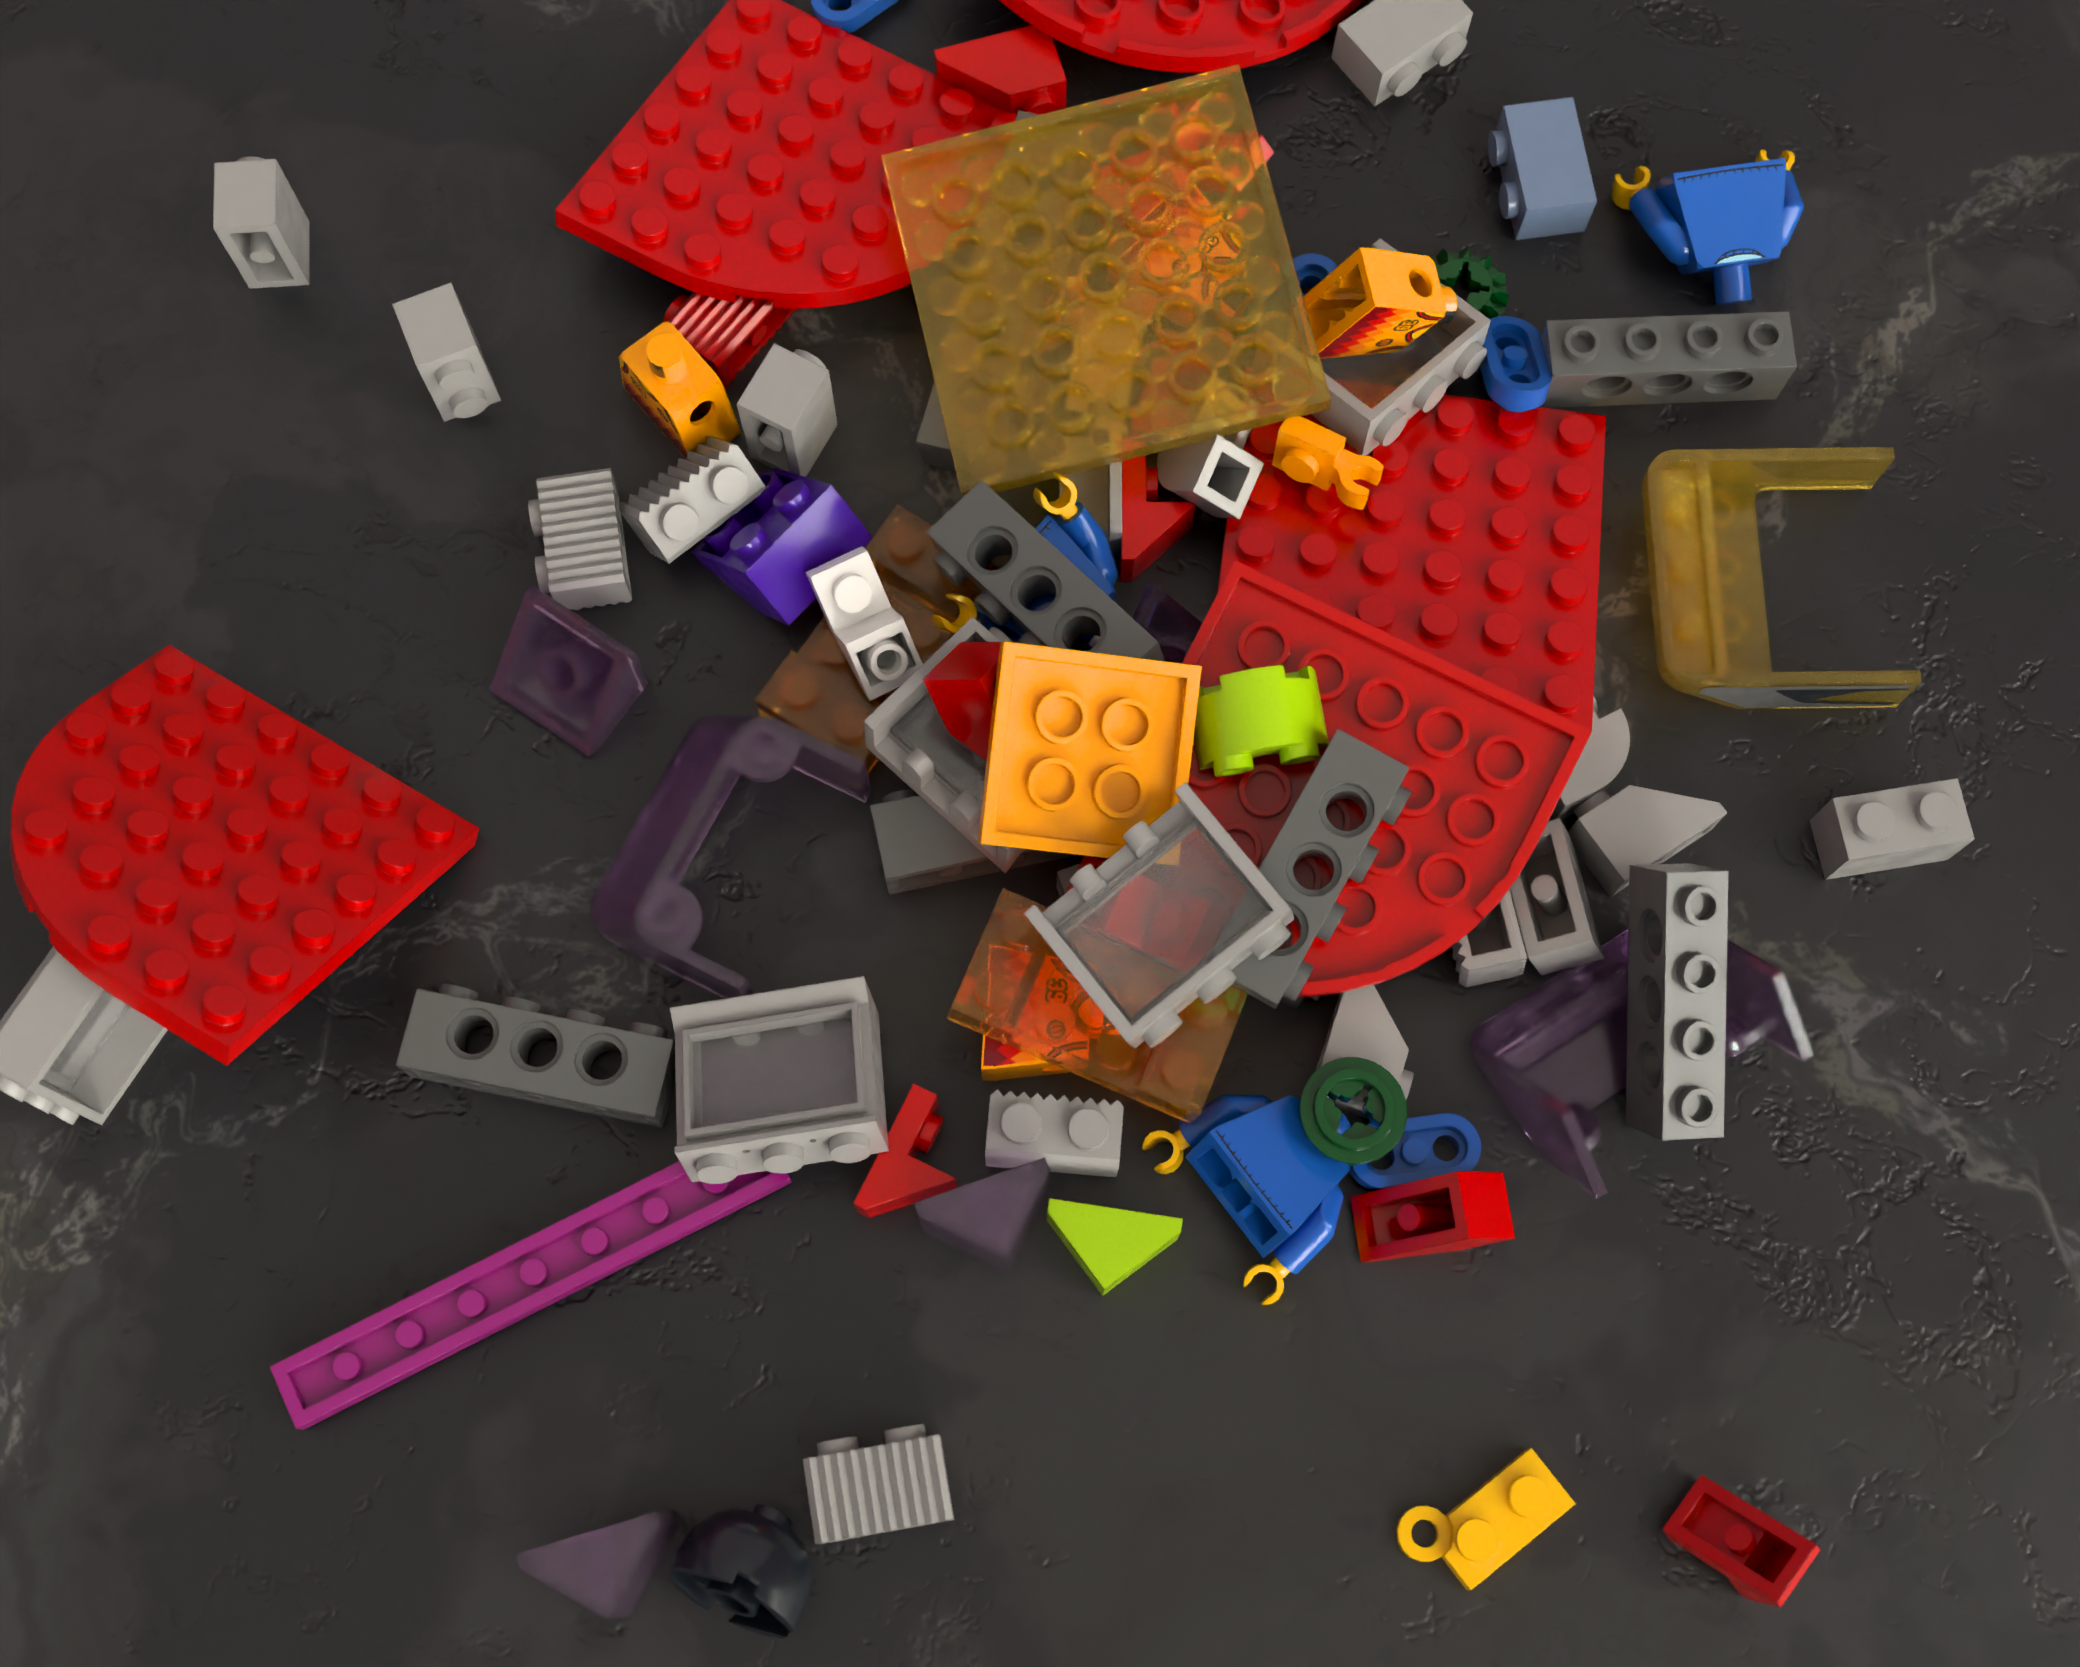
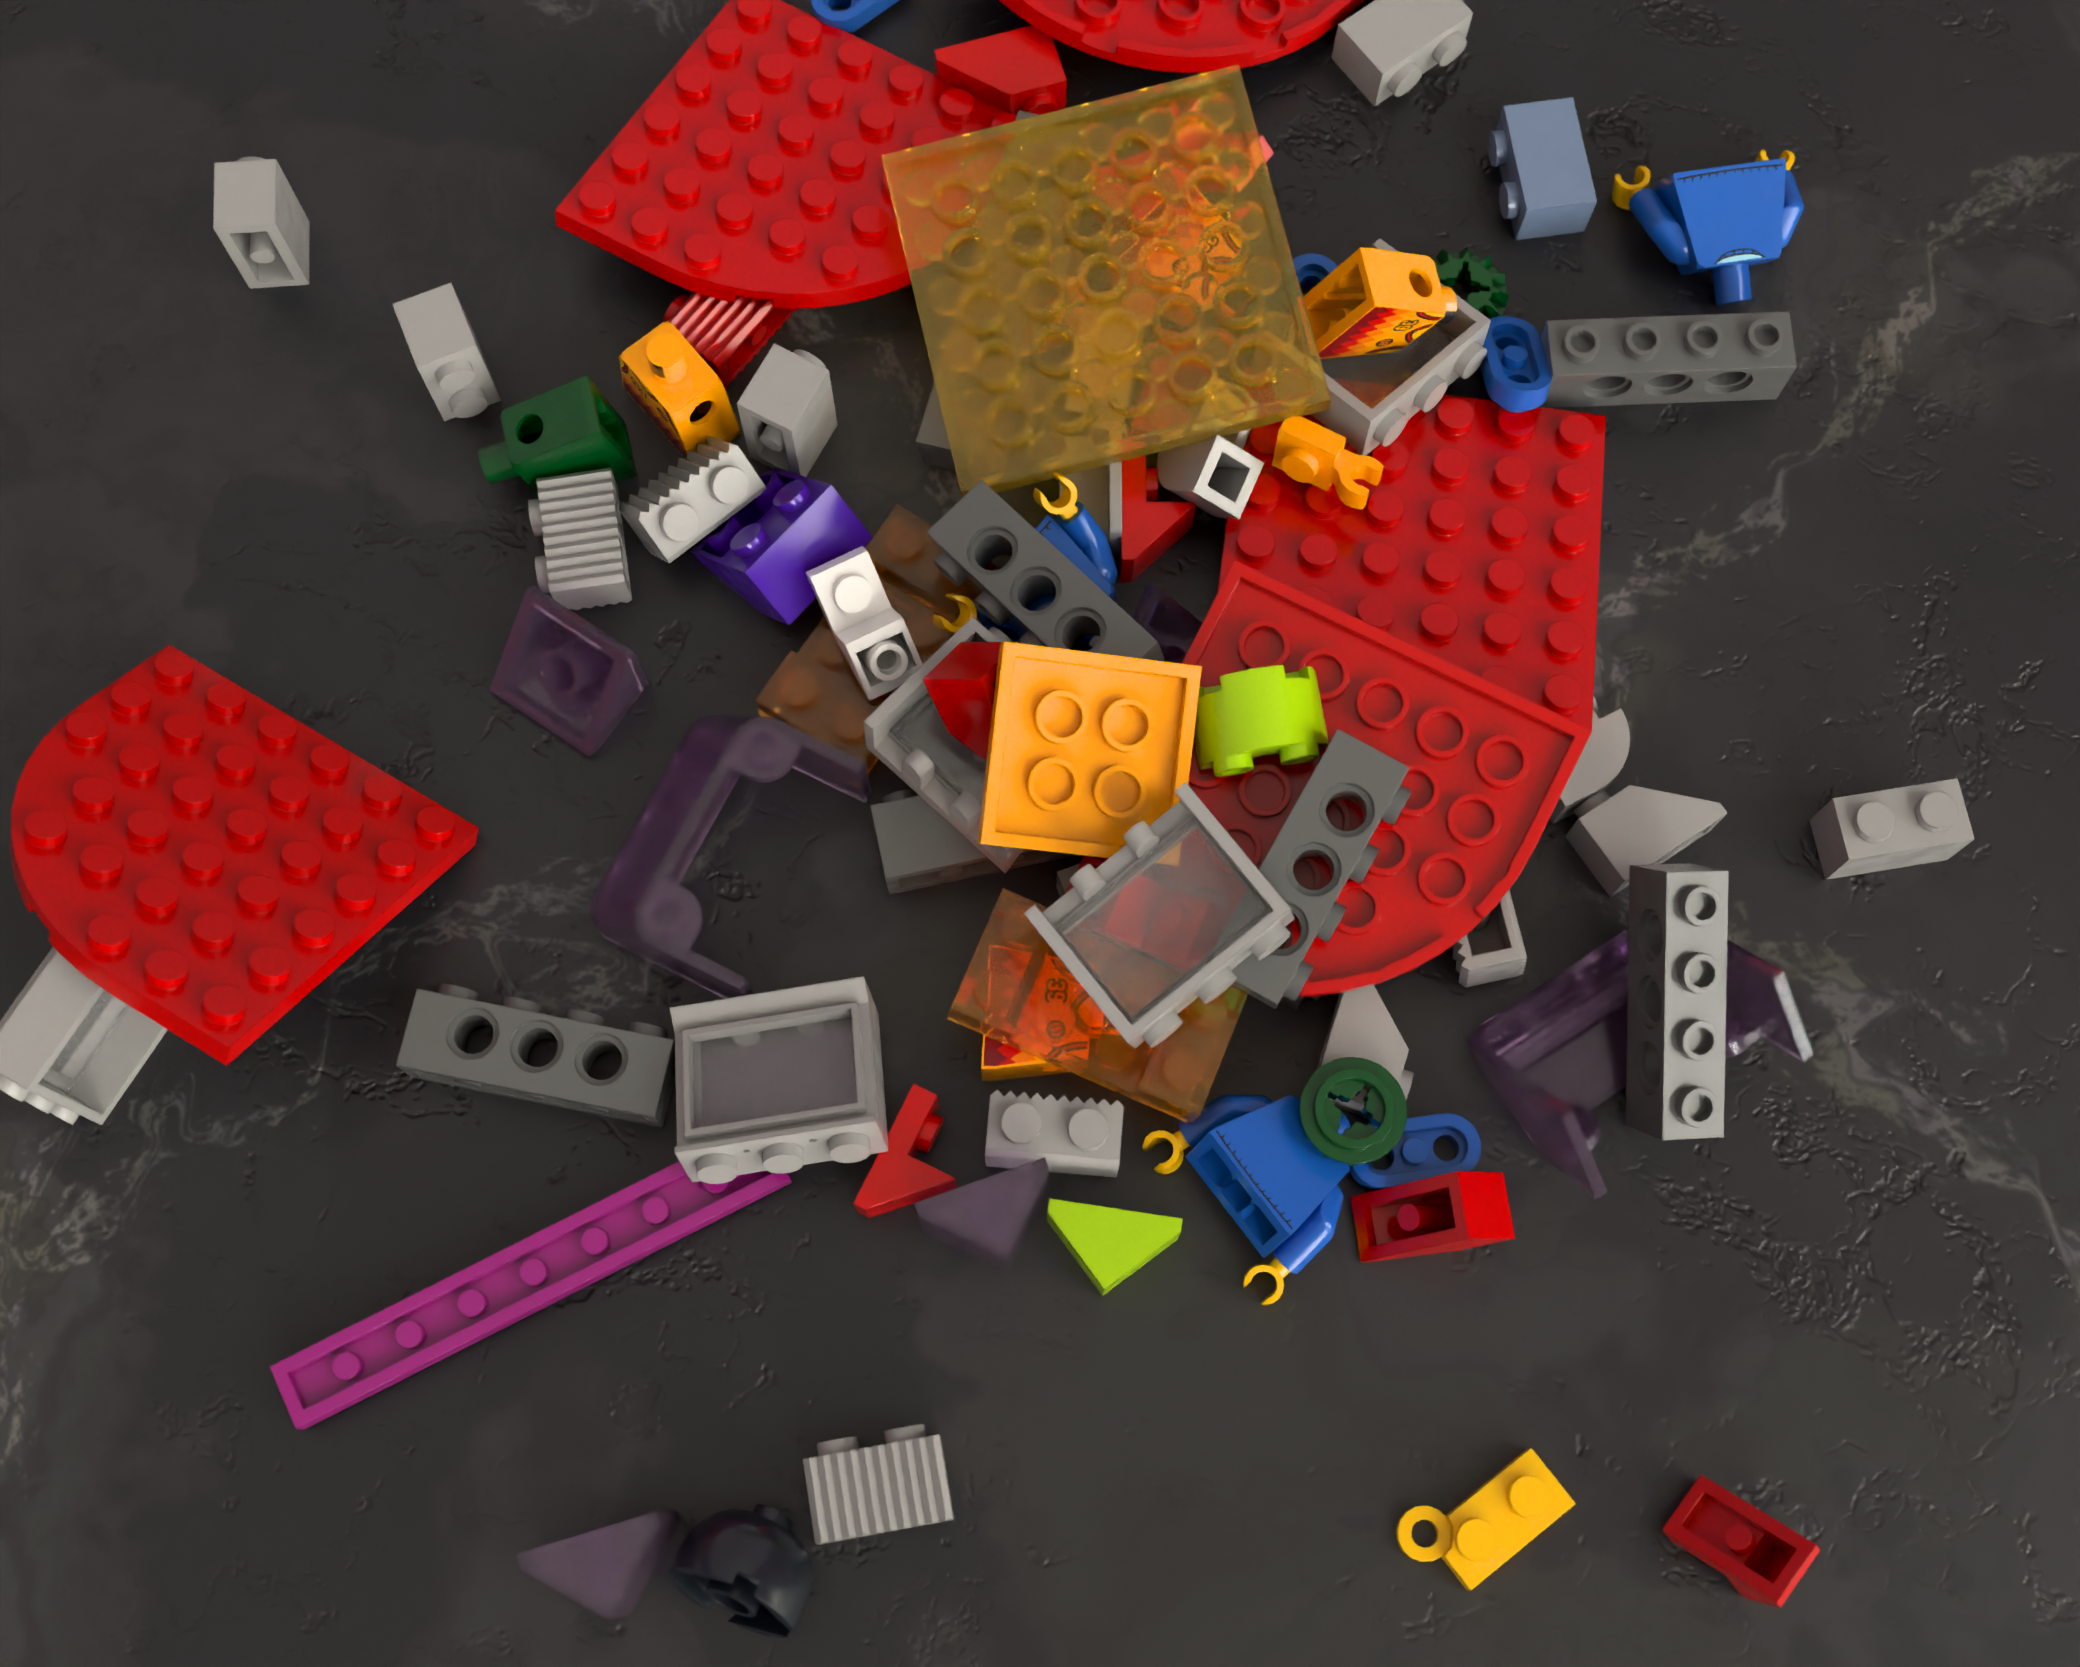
(560, 435): none -> dark green torso
(1555, 905): light grey brick -> none
(1711, 579): clear yellow windscreen -> none

